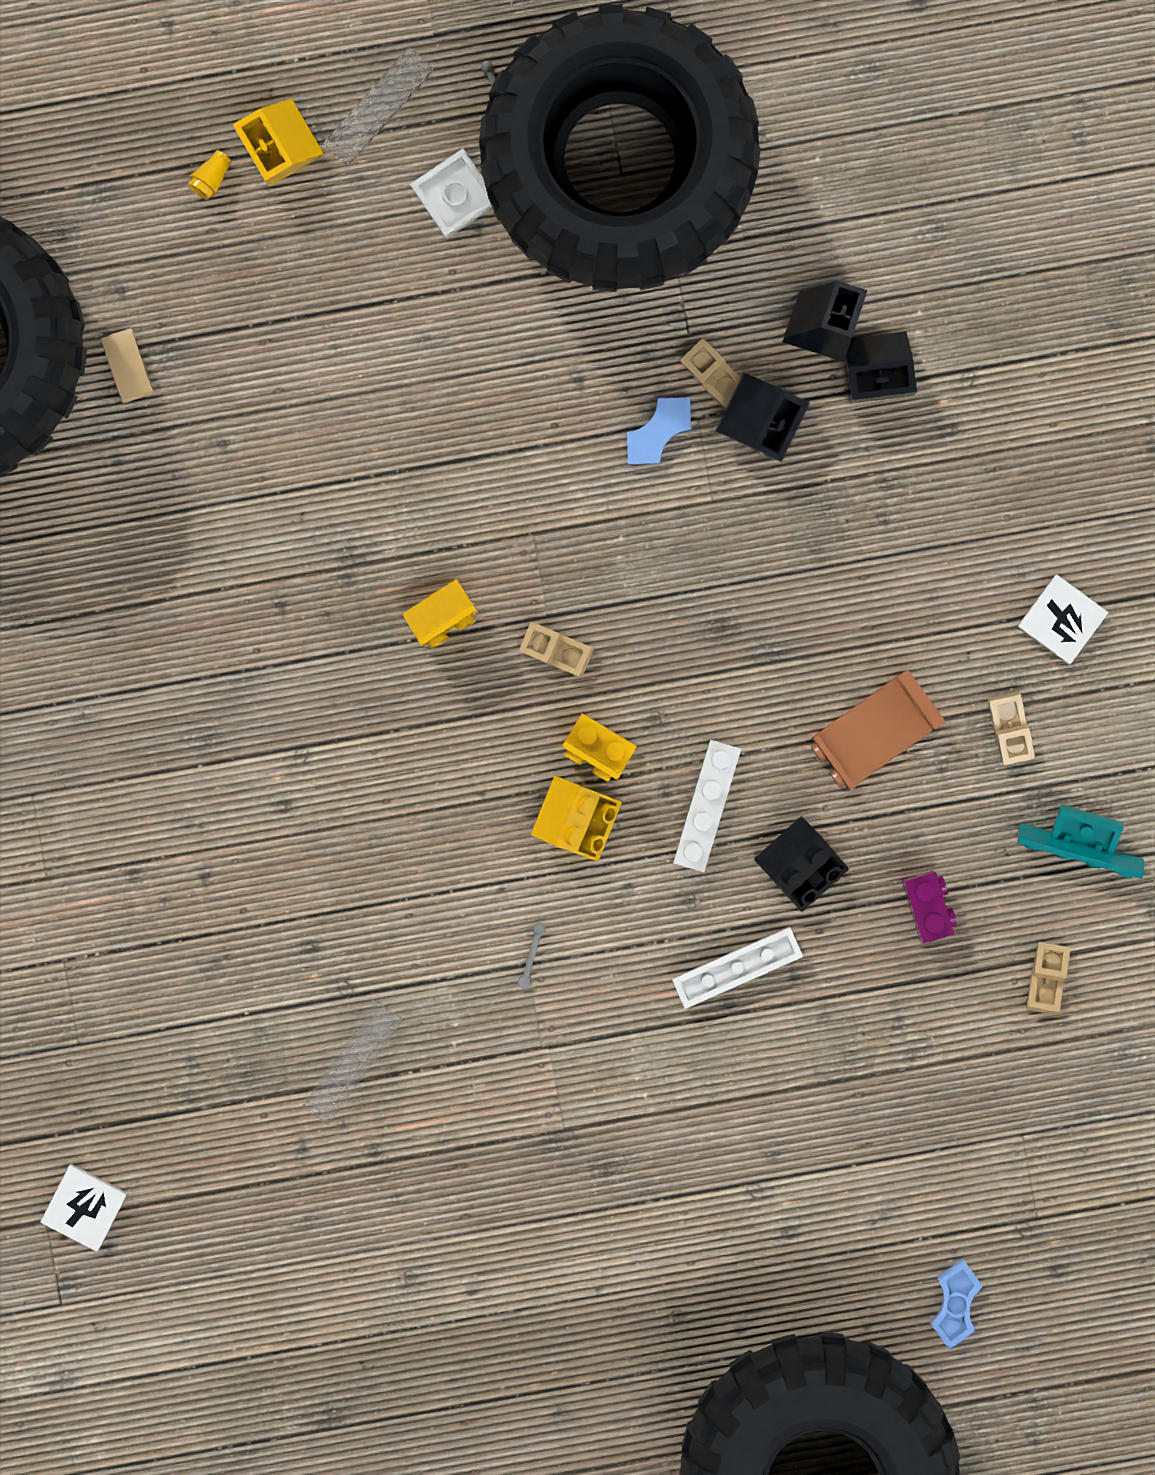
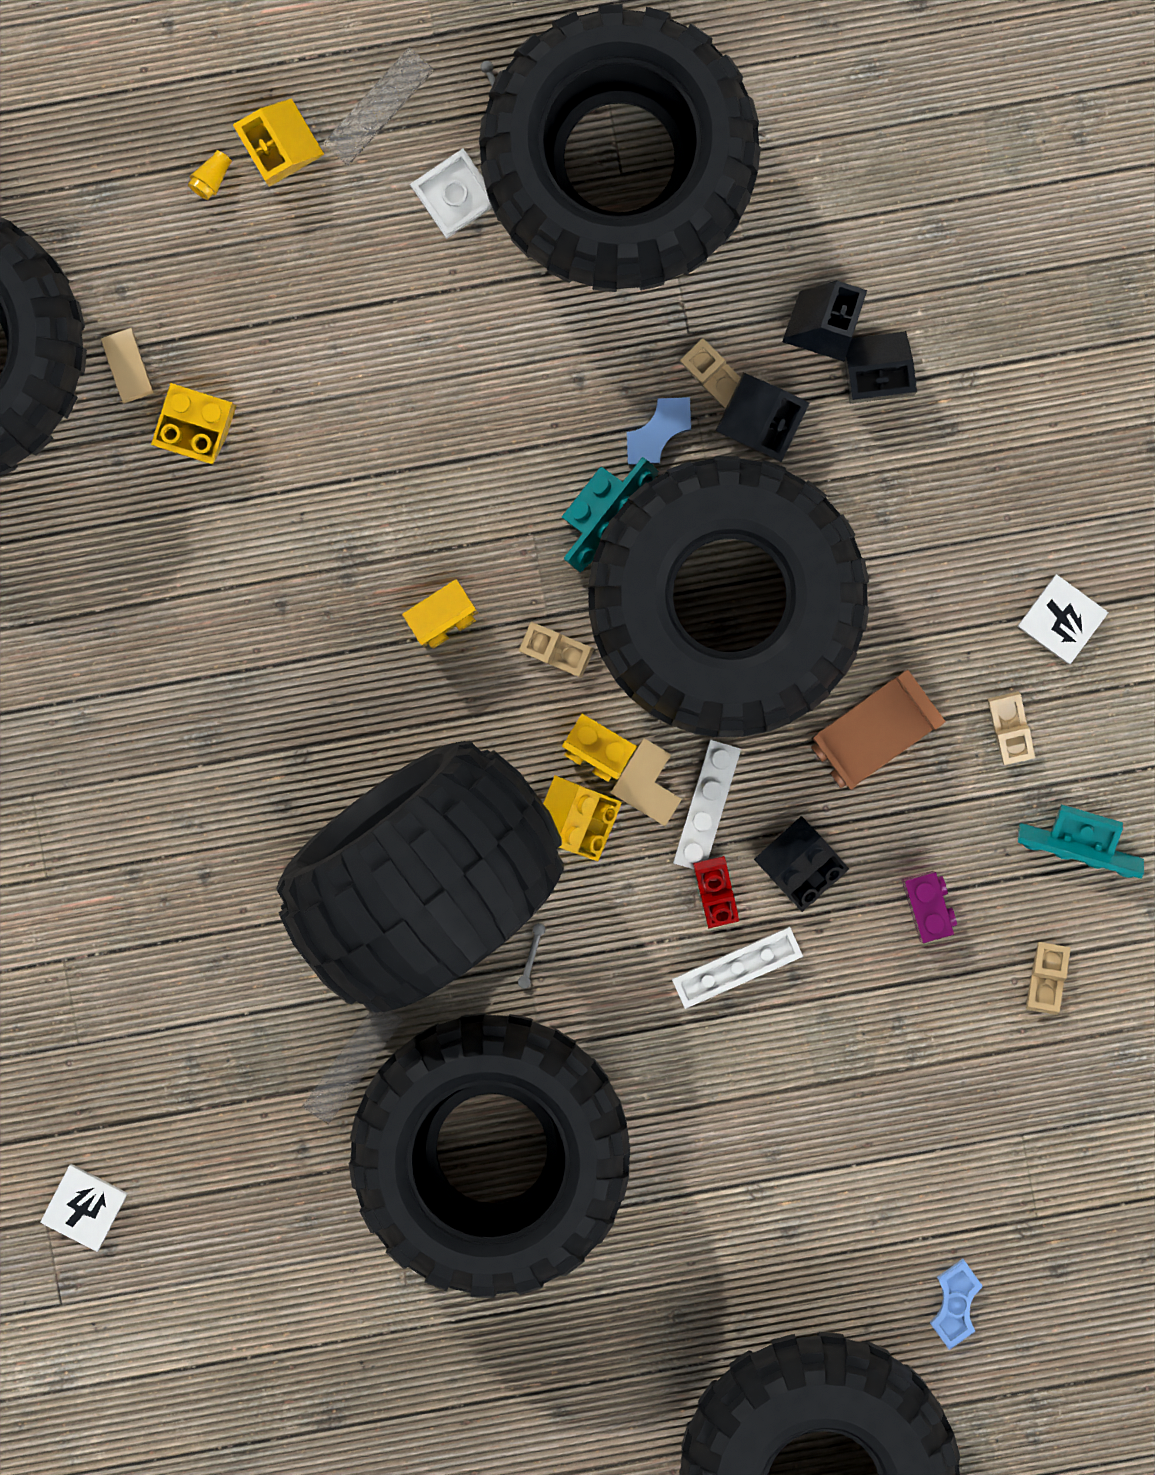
(193, 424): none -> yellow slope
(421, 877): none -> black tyre
(474, 1242): none -> black tyre
(598, 505): none -> teal bracket
(638, 785): none -> tan tile
(715, 689): none -> black tyre
(716, 892): none -> red slope

